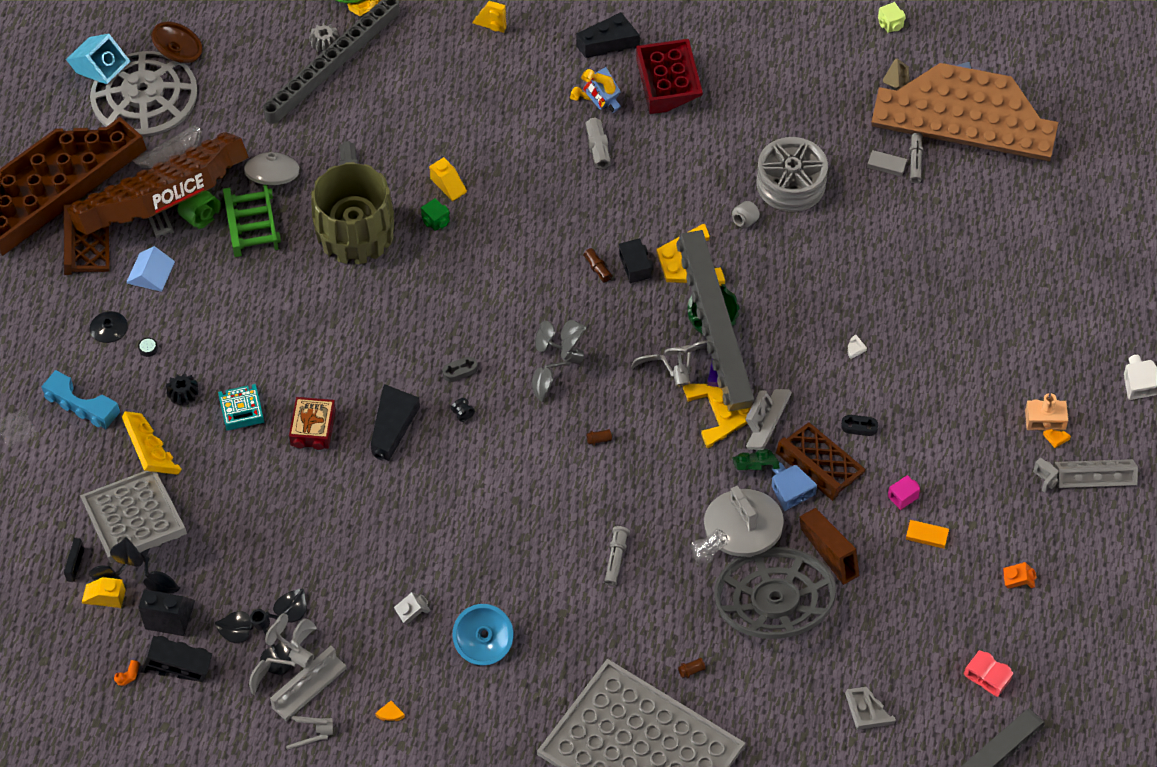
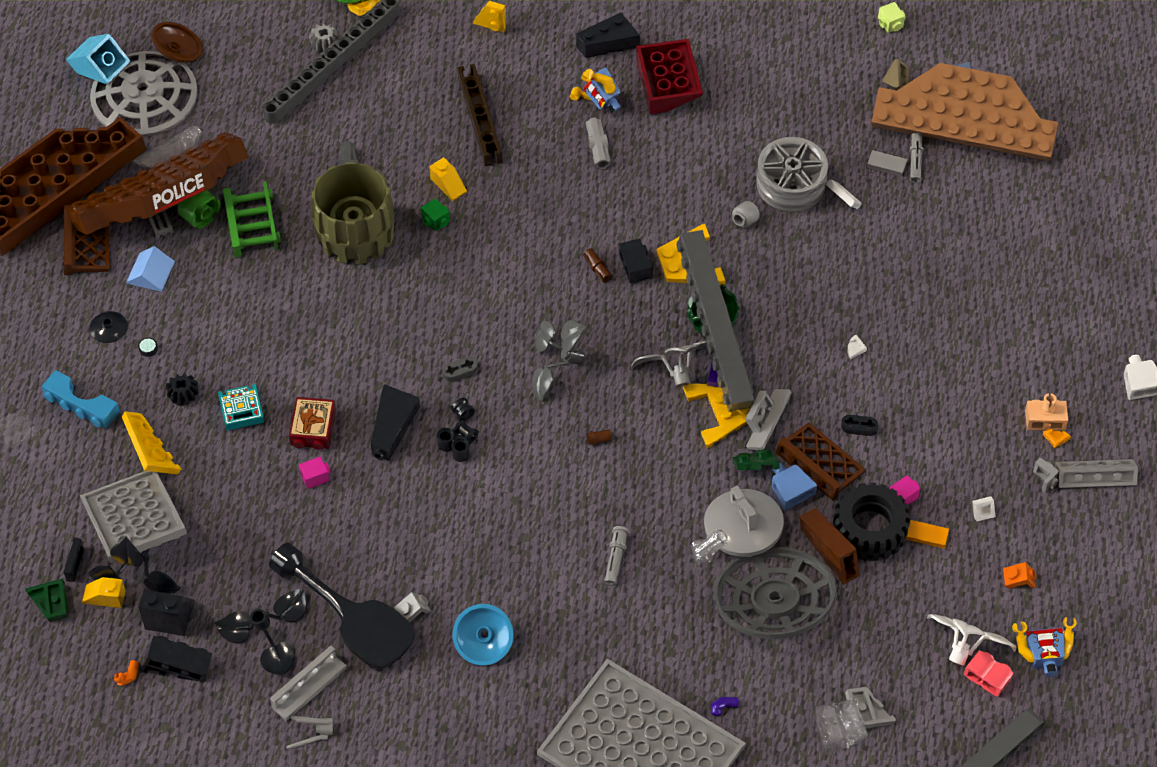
(50, 599): none -> dark green wing
(271, 168): light grey dish -> none
(297, 654): light grey plant -> none
(314, 472): none -> dark pink brick
(367, 628): none -> black piece
(390, 712): light orange tile -> none
(458, 438): none -> black piece
(479, 115): none -> dark brown piece
(692, 667): reddish brown pin -> none
(723, 702): none -> dark purple arm
(840, 725): none -> clear slope
(844, 194): none -> white tile
(876, 499): none -> black tyre
(961, 650): none -> white plant
(983, 508): none -> white tile
(1045, 647): none -> torso

